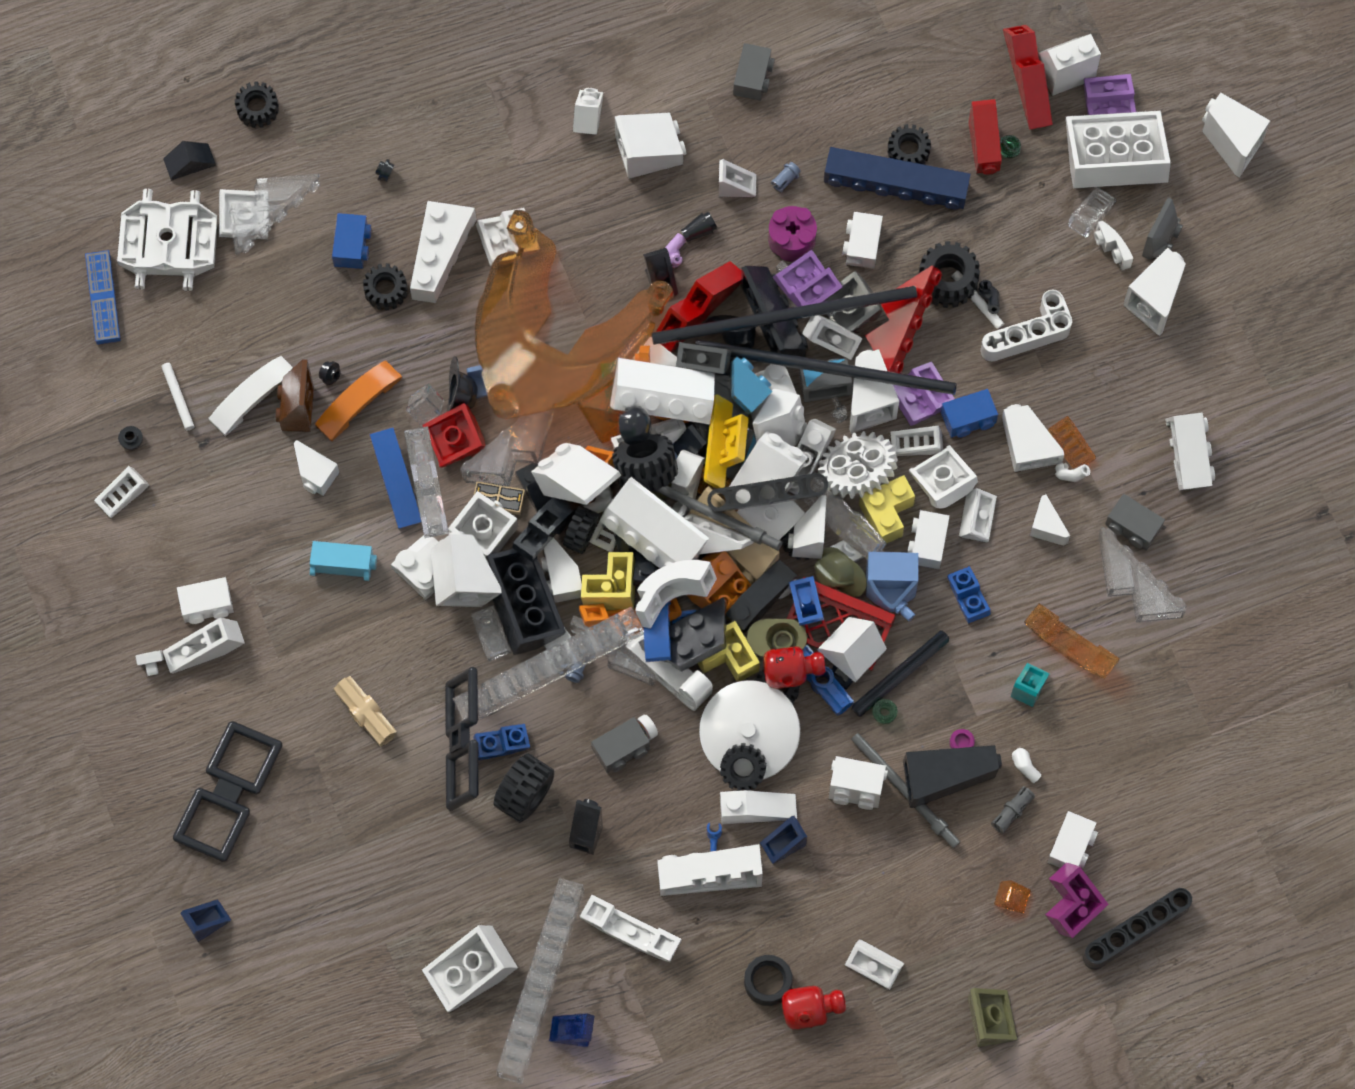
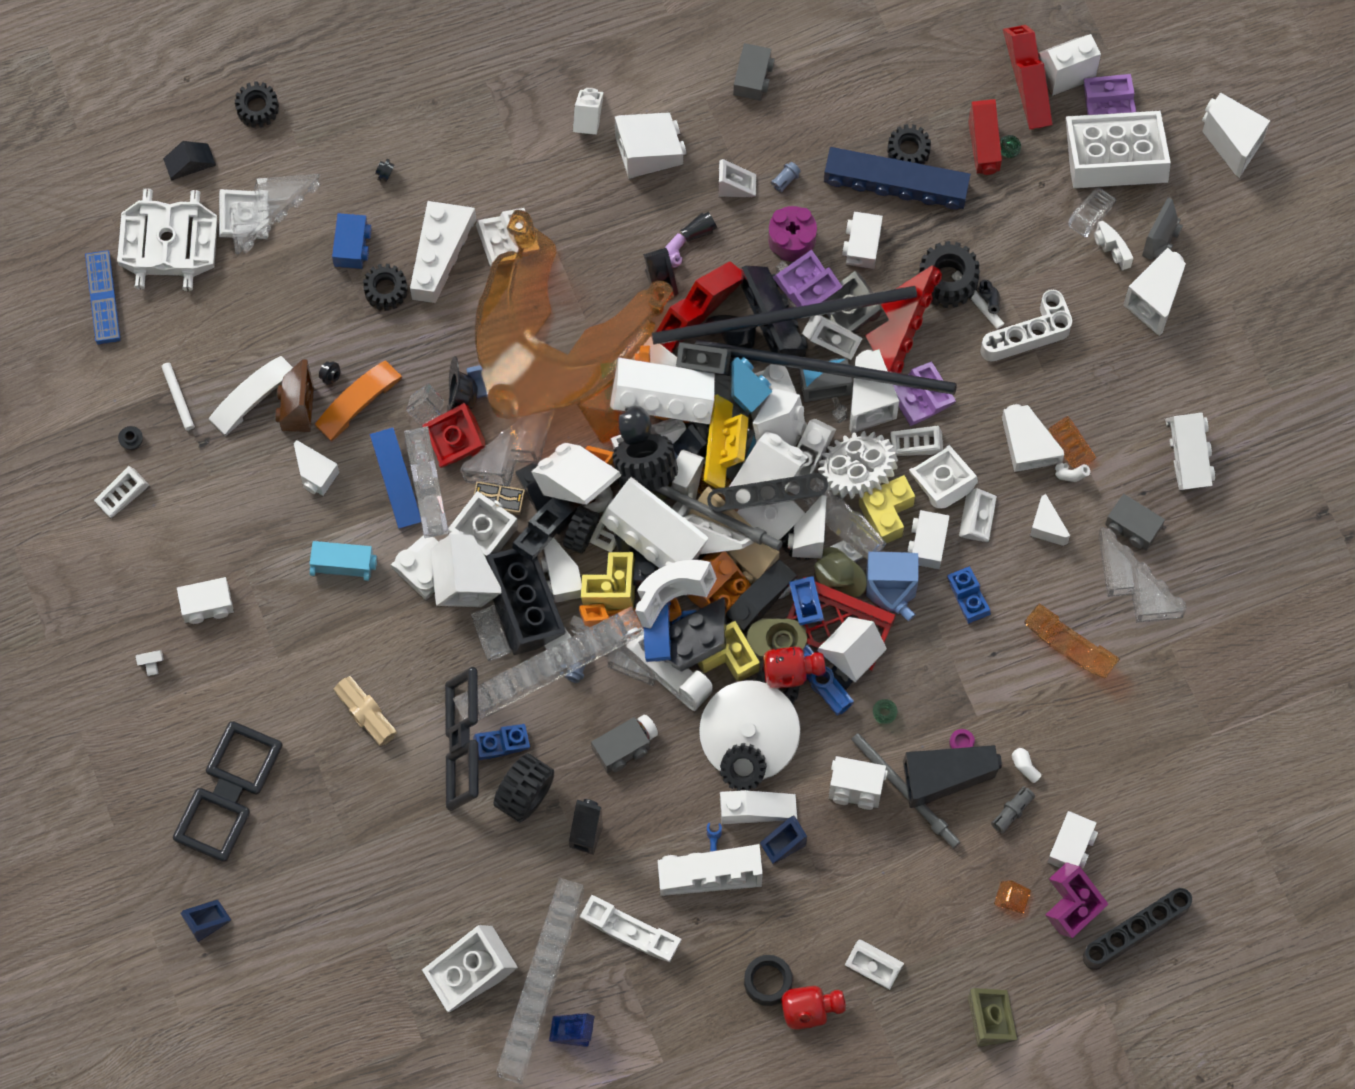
(204, 645): white slope -> none
(900, 673): black axle -> none
(969, 413): blue brick -> none
(1029, 684): teal slope -> none

